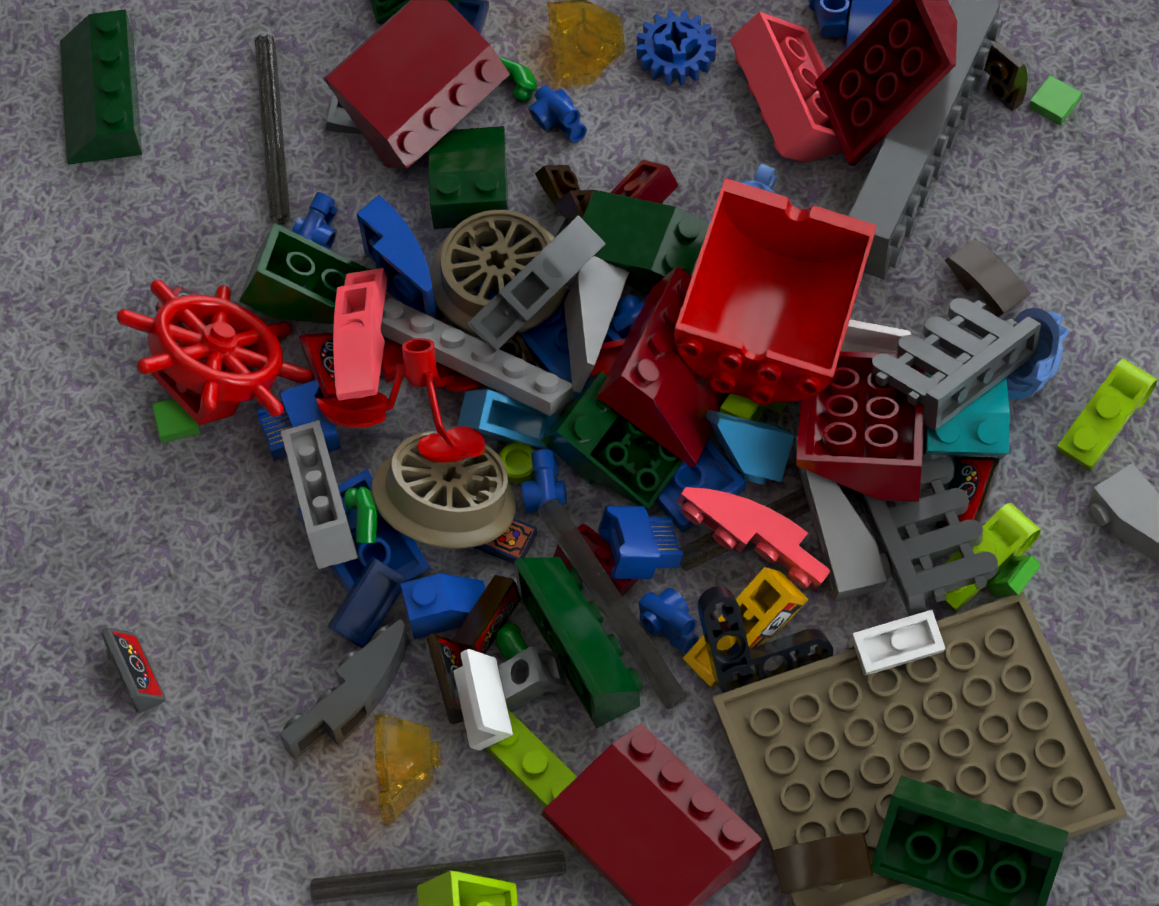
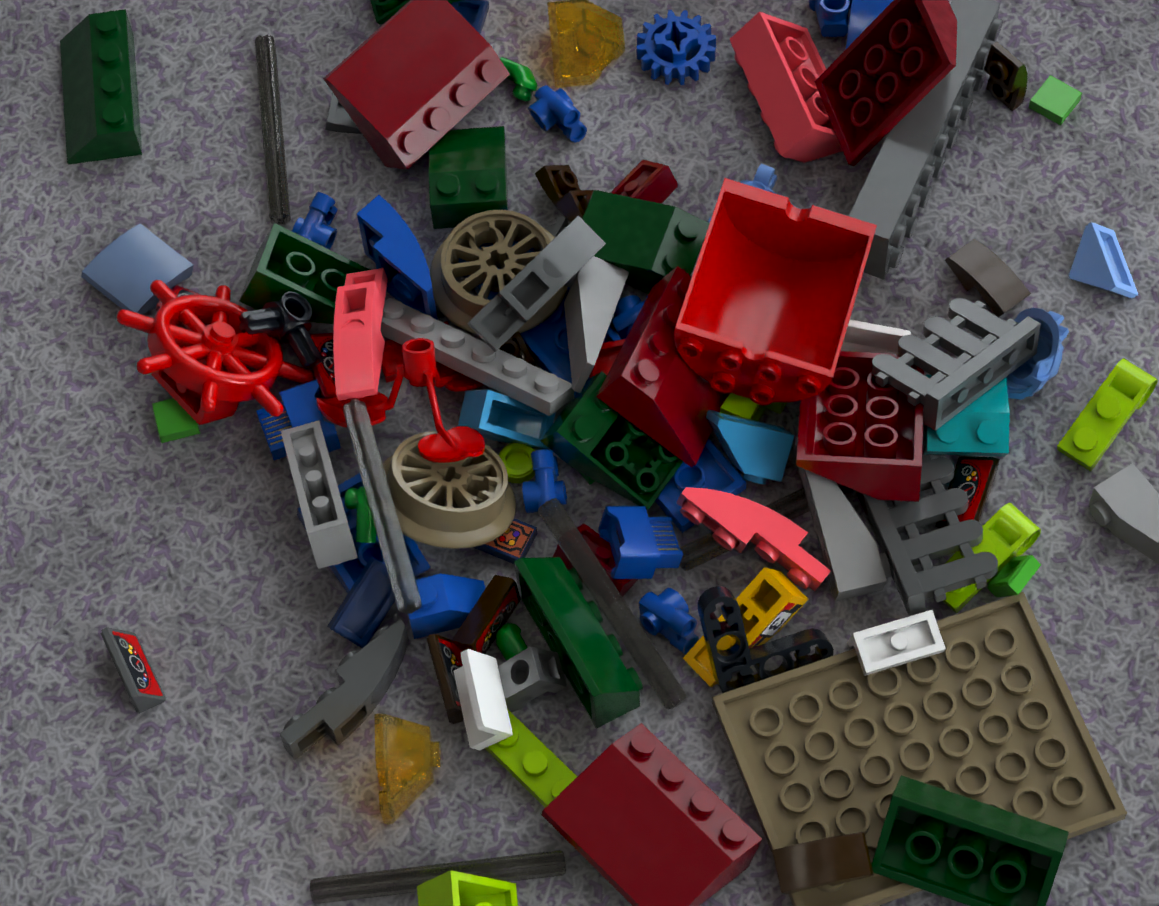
(130, 266): none -> sand blue slope
(288, 323): none -> black axle
(382, 507): none -> clear smoke axle
(1101, 262): none -> light blue slope

